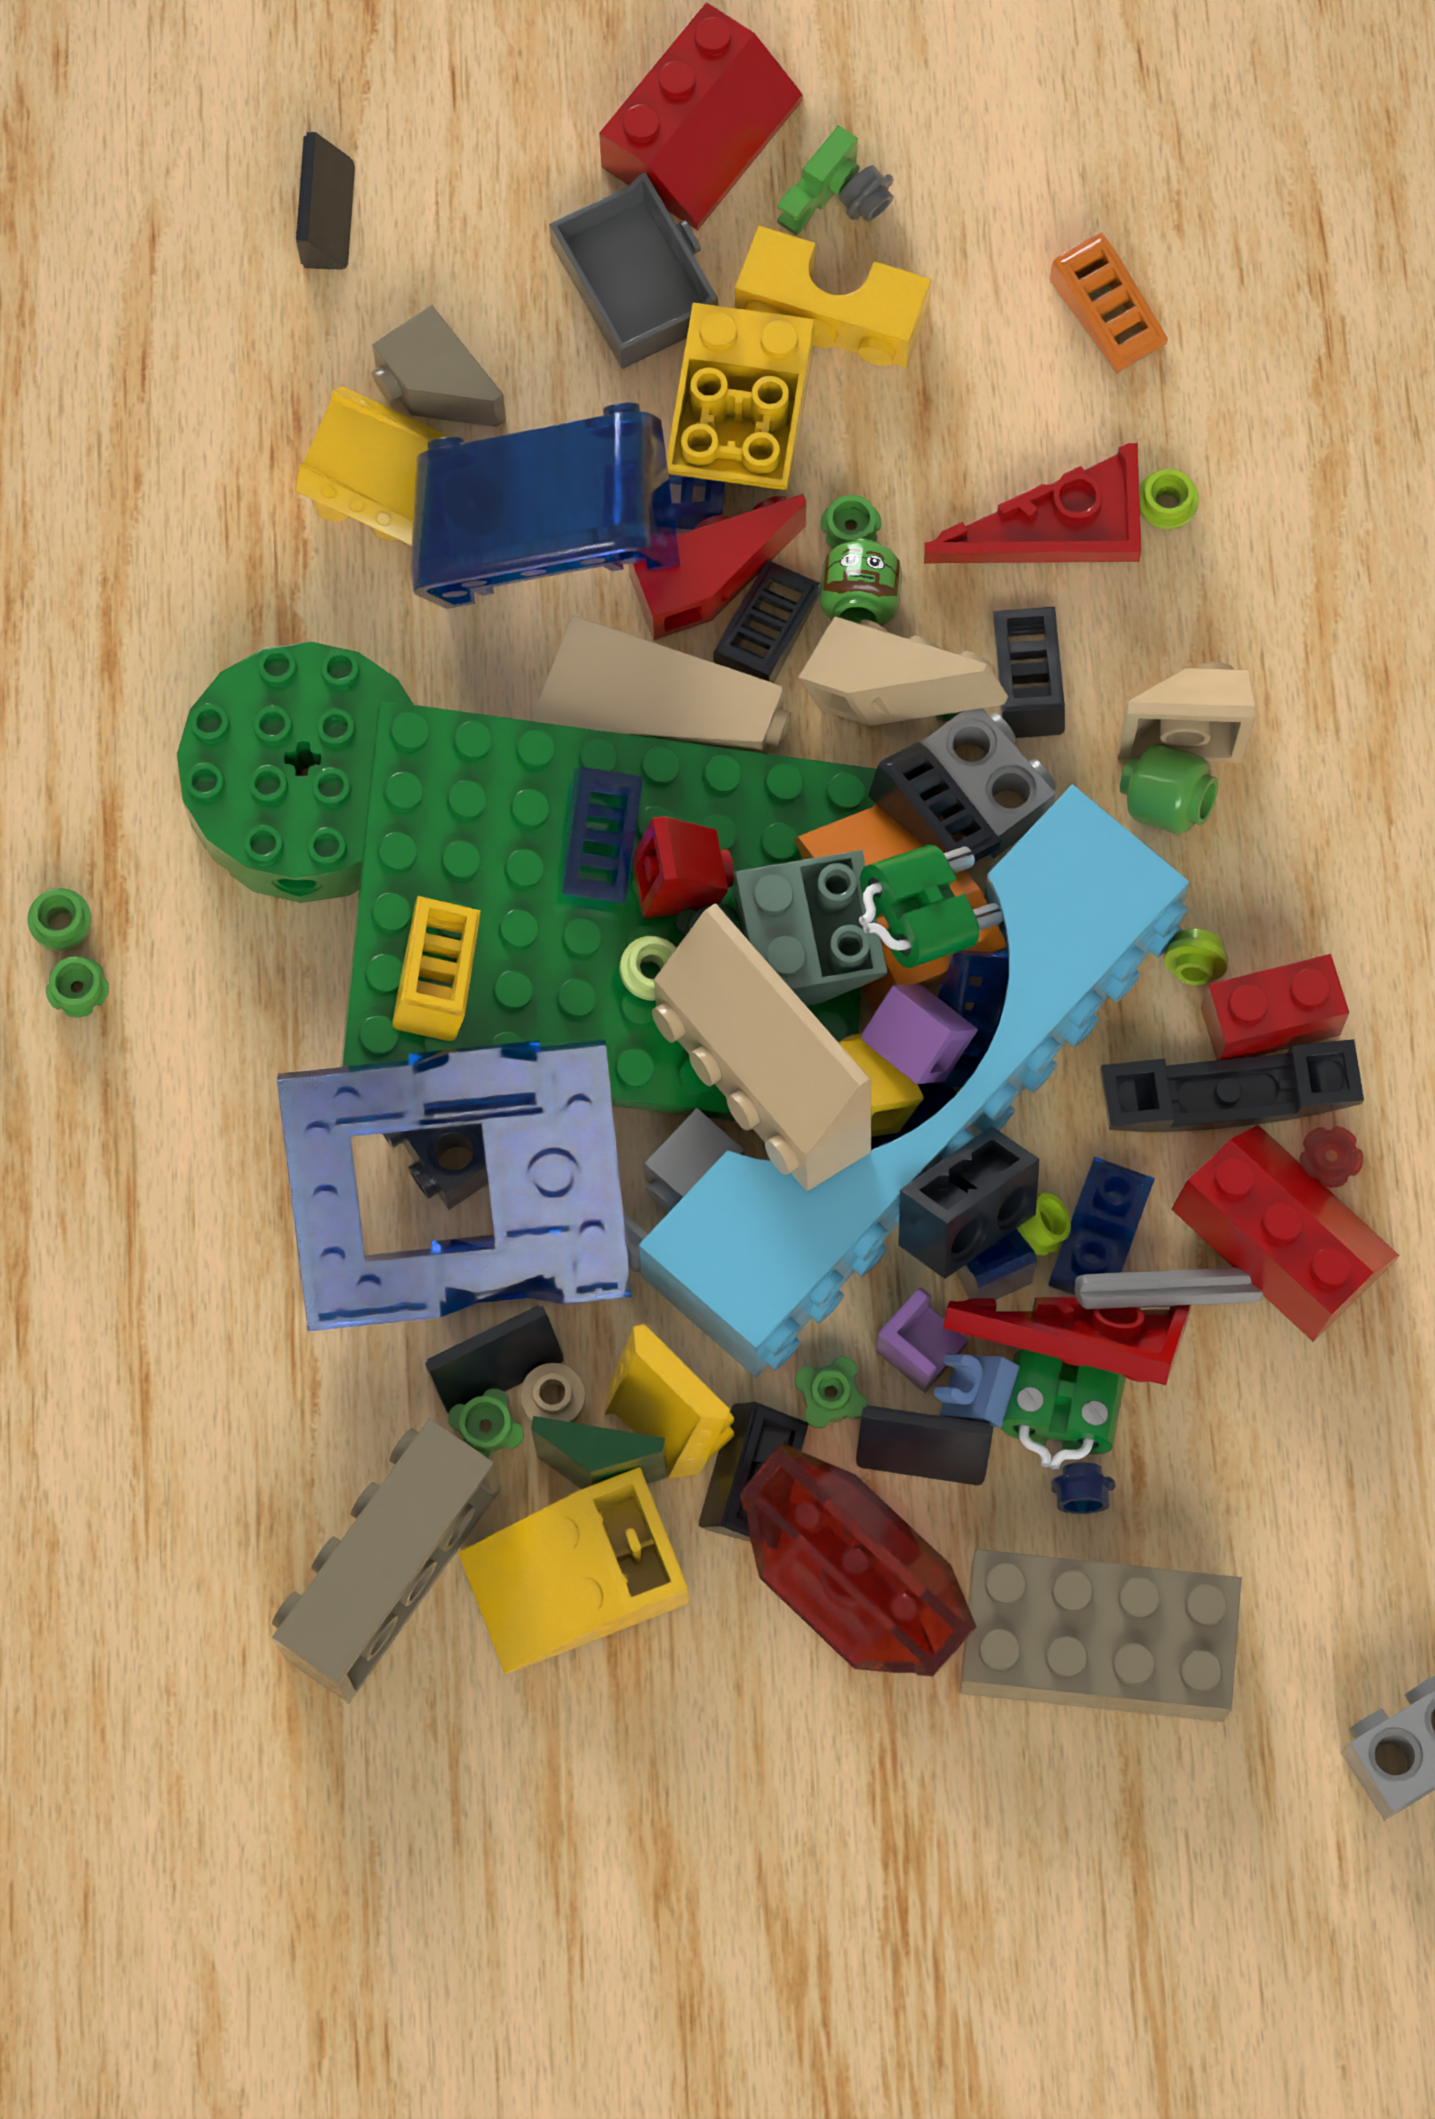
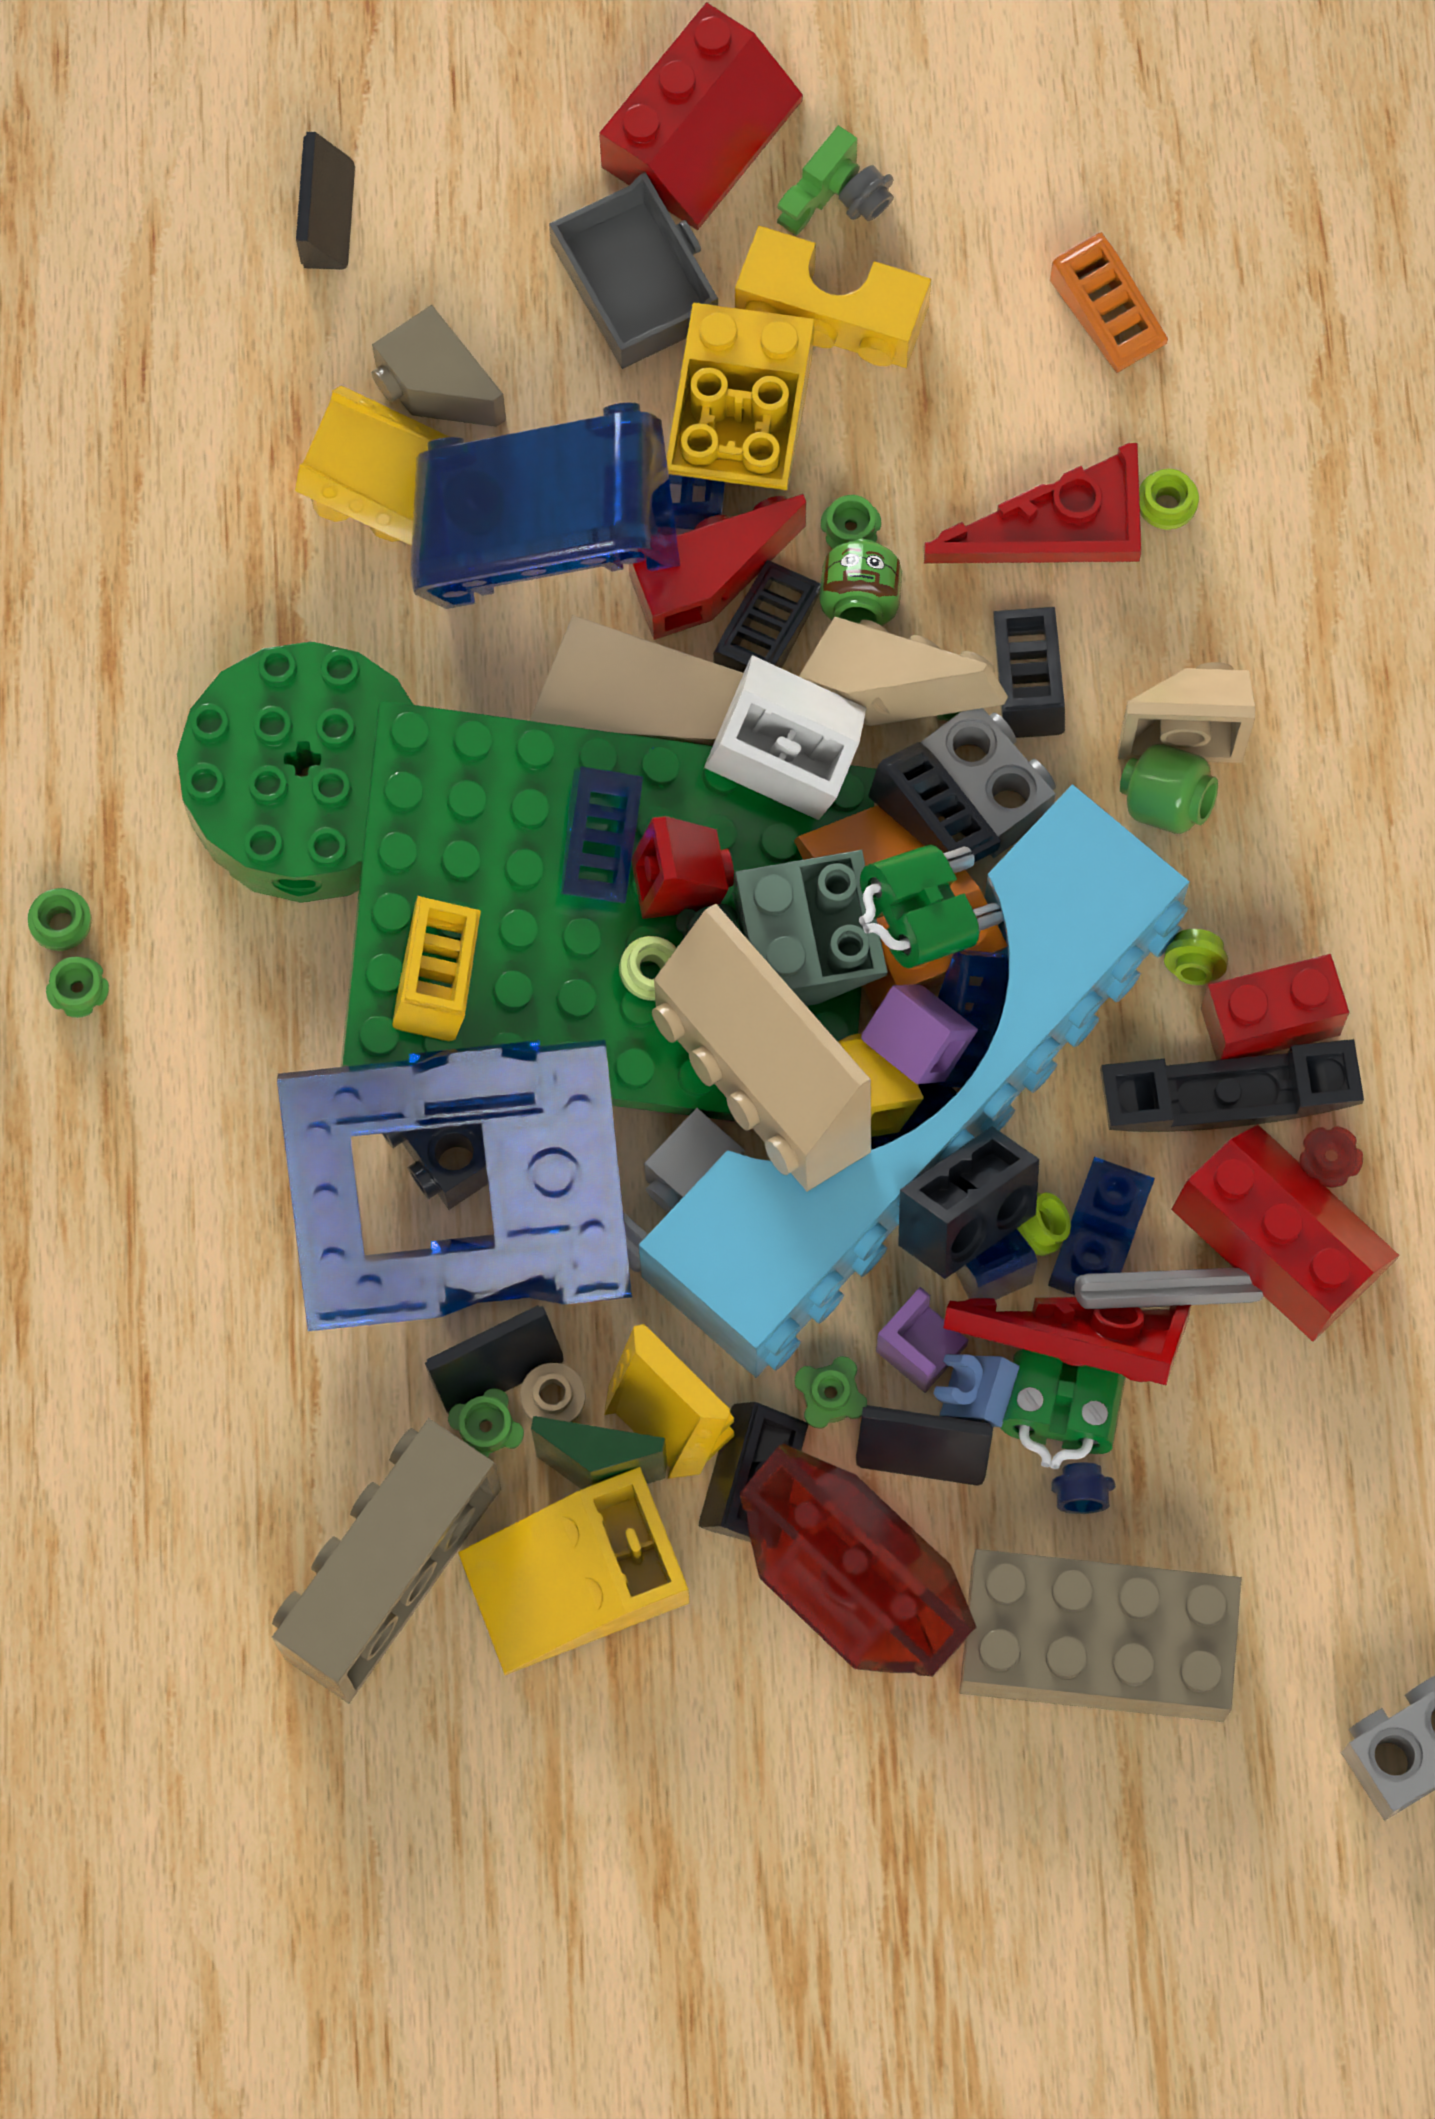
(787, 738): none -> white slope

